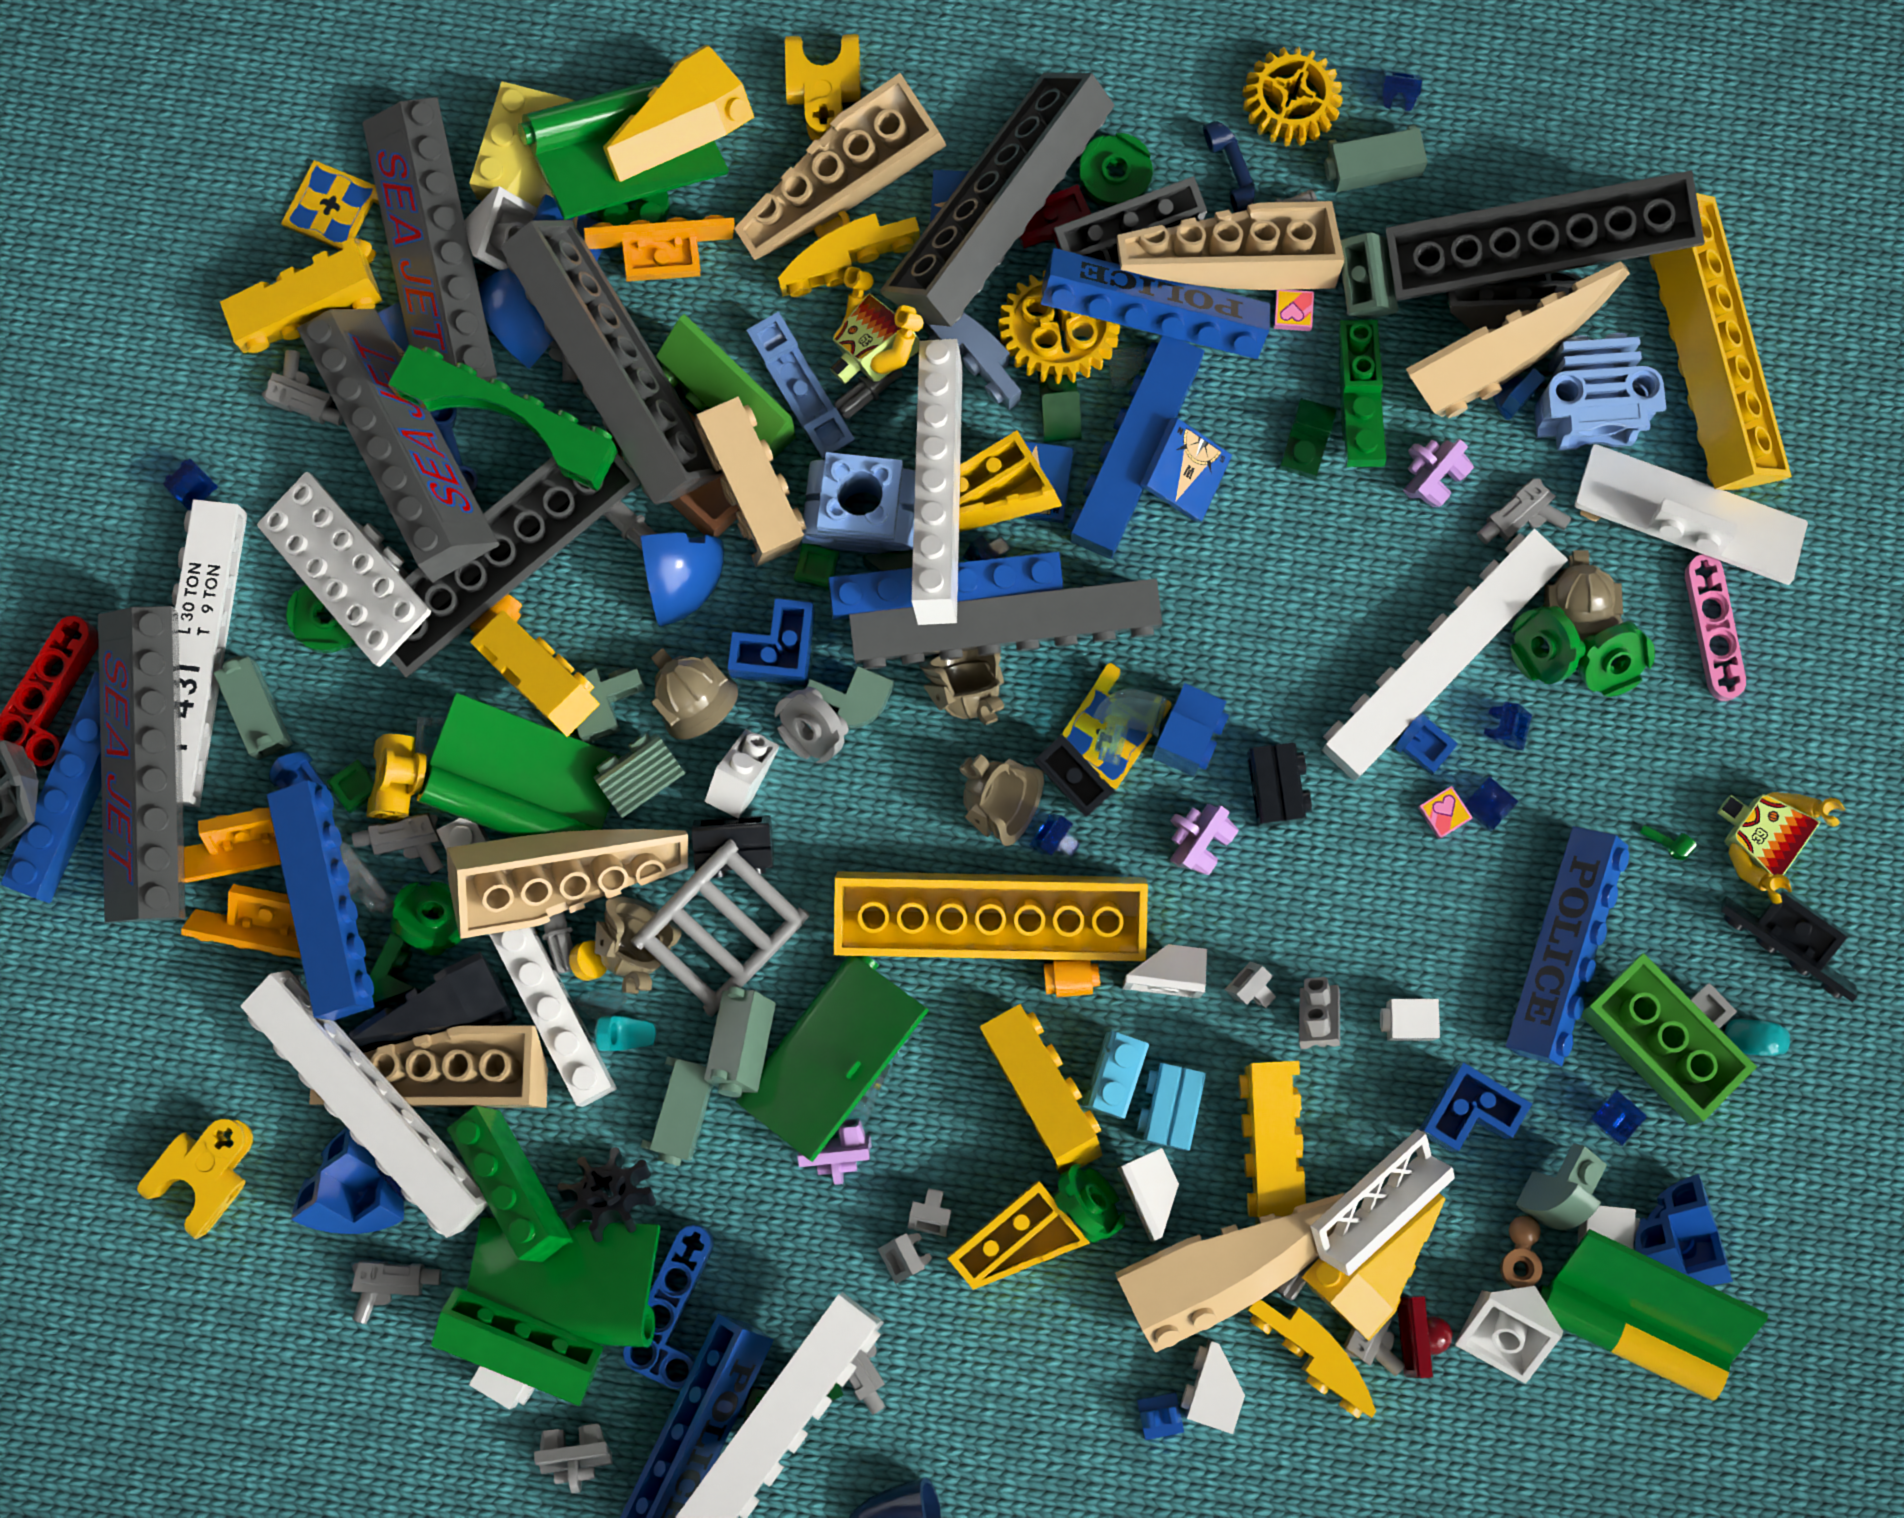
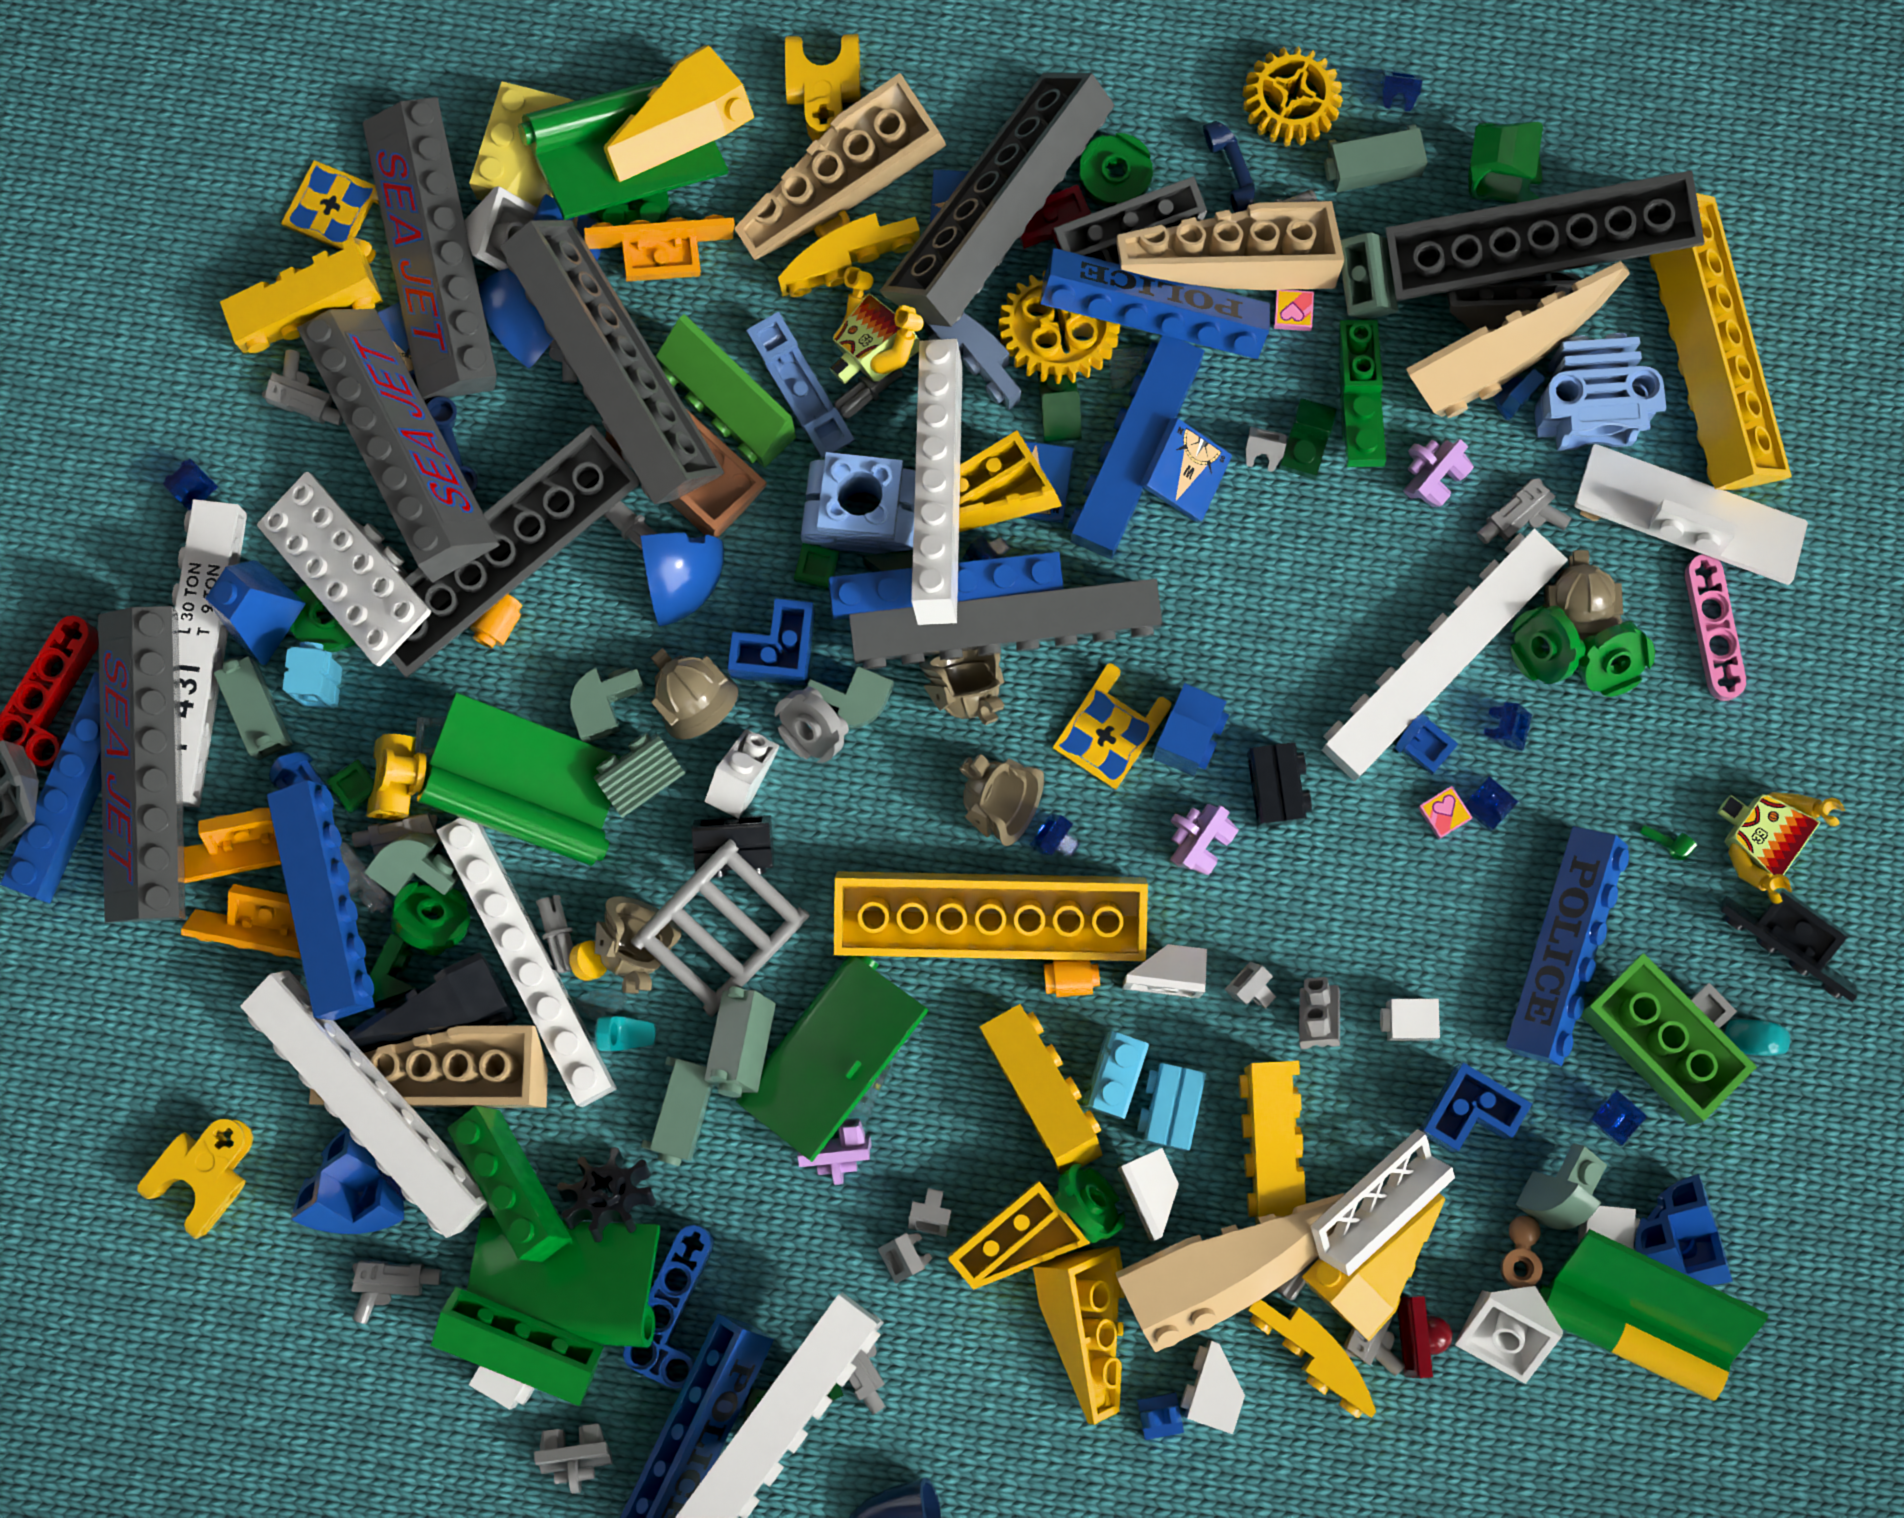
(254, 607): none -> blue slope
(312, 676): none -> medium azure brick
(410, 856): none -> sand green brick
(438, 385): green arch -> none
(535, 673): yellow wedge -> none
(536, 876): tan wedge -> none
(750, 480): tan wedge -> none
(1073, 776): black brick -> none
(1081, 1311): none -> yellow wedge
(1125, 711): clear light blue brick -> none
(1265, 442): none -> light grey tile
(1505, 161): none -> green piece

